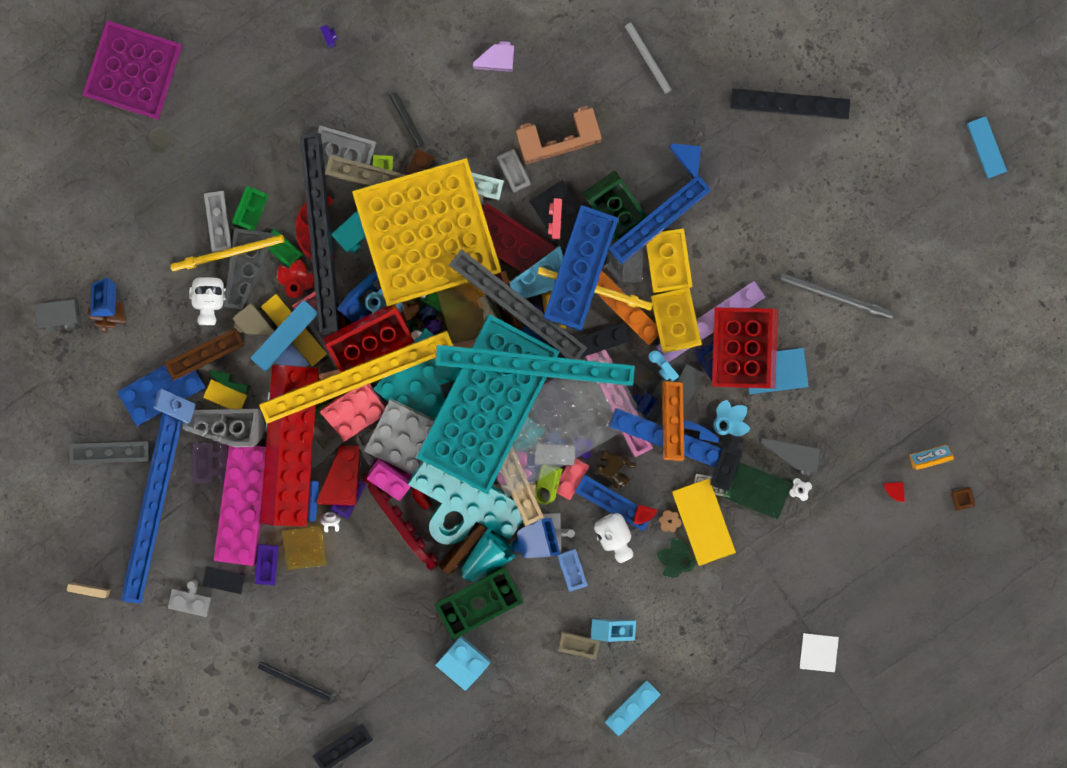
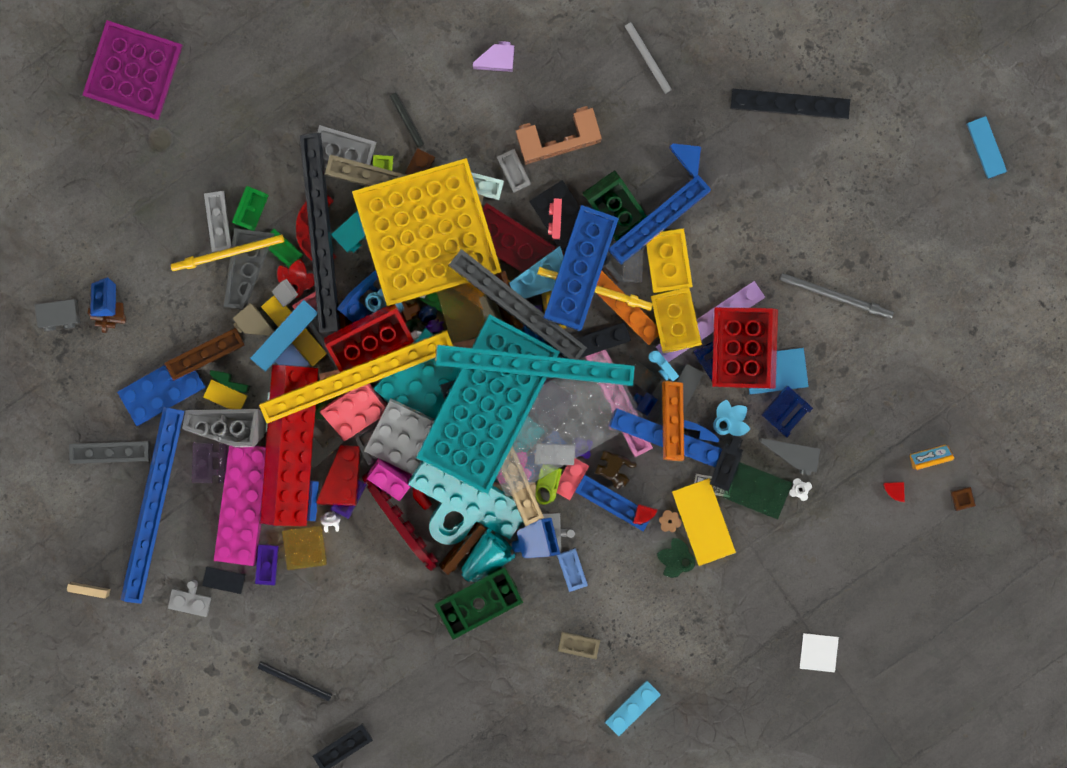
(174, 406): medium blue plate -> none
(207, 296): white piece -> none
(284, 293): none -> light grey tile
(329, 36): dark purple plate -> none
(463, 663): medium azure slope -> none
(613, 630): medium azure slope -> none
(614, 535): white piece -> none
(782, 407): none -> clear blue plate

